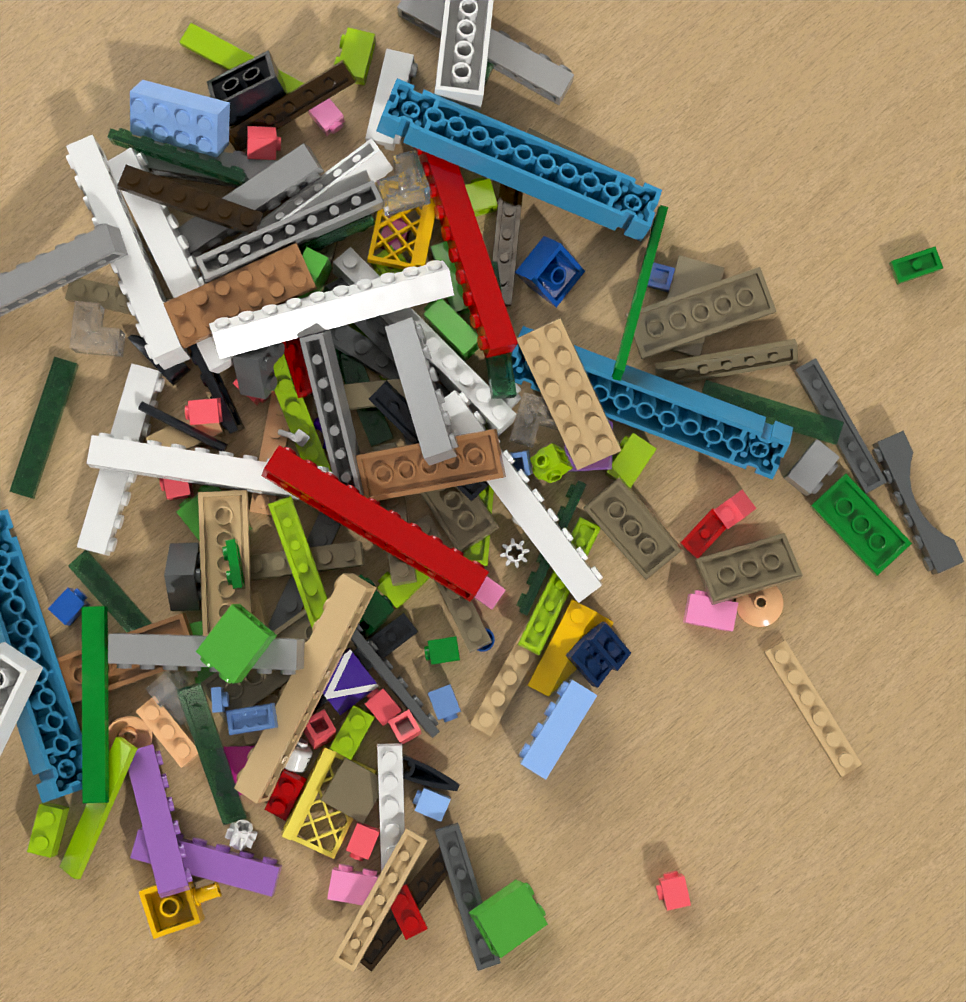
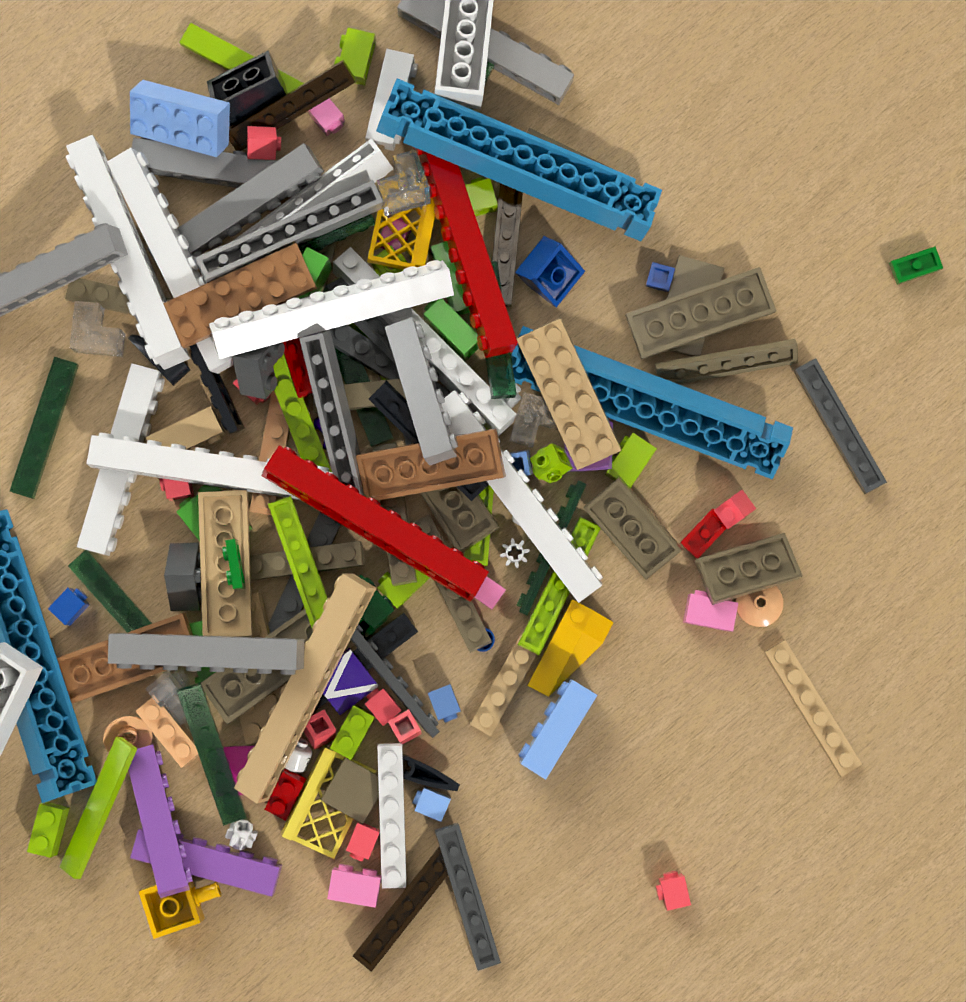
(95, 705): green tile -> none
(170, 154): clear green plate -> none
(182, 426): black bar -> none
(189, 200): dark brown plate -> none
(204, 411): coral brick -> none
(219, 699): medium blue plate -> none
(235, 644): bright green brick -> none
(252, 719): medium blue plate -> none
(299, 437): white hand -> none
(380, 899): tan plate -> none
(408, 913): red plate -> none
(442, 650): green brick -> none
(508, 918): bright green brick -> none
(598, 654): dark blue slope -> none
(639, 293): green tile -> none
(801, 420): clear green plate -> none
(812, 468): light grey brick -> none
(860, 524): green plate -> none
(938, 549): dark grey arch -> none

